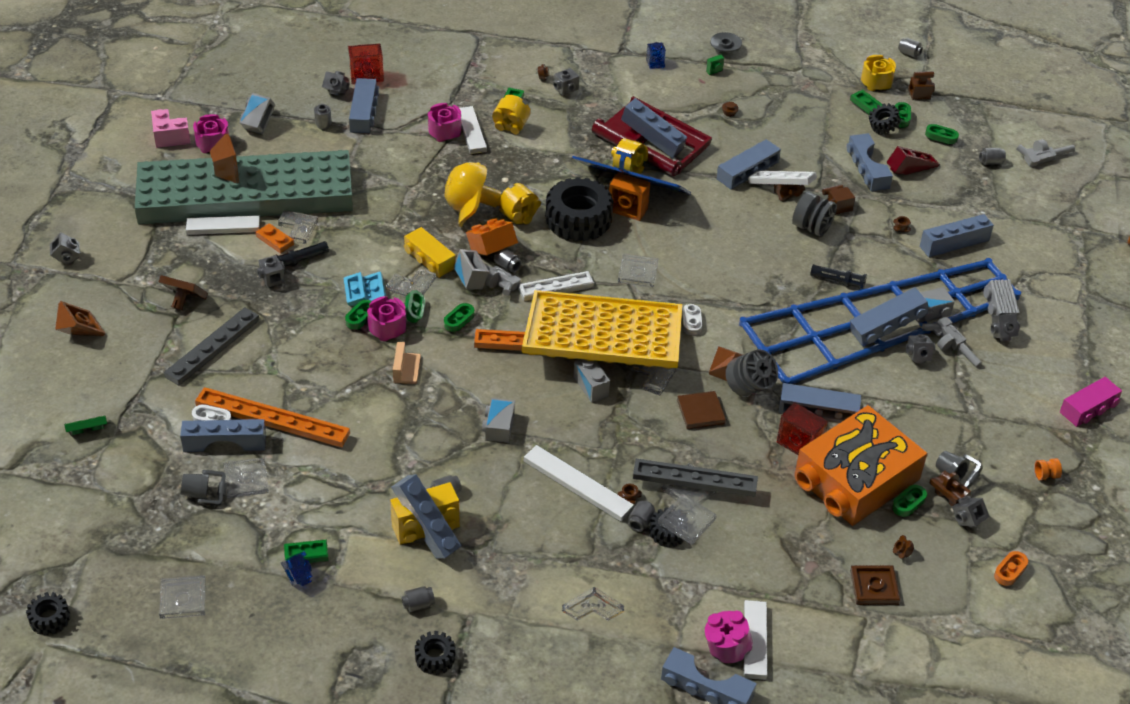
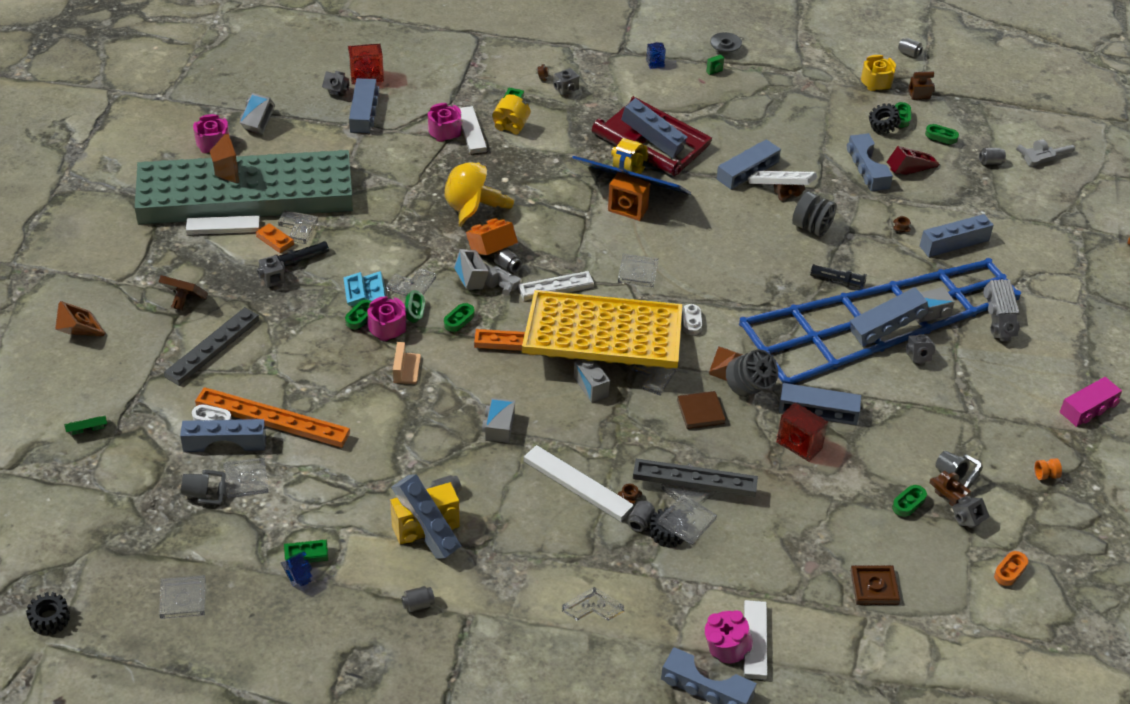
(65, 249): flat silver brick -> none
(169, 131): bright pink brick -> none
(323, 116): flat silver brick -> none
(429, 252): yellow brick -> none
(435, 642): black tyre -> none
(519, 204): yellow brick -> none
(582, 194): black tyre -> none
(730, 109): reddish brown plate -> none
(841, 196): reddish brown brick -> none
(859, 465): orange brick -> none
(865, 101): green plate -> none
(903, 547): reddish brown plate -> none
(951, 338): light grey piece -> none

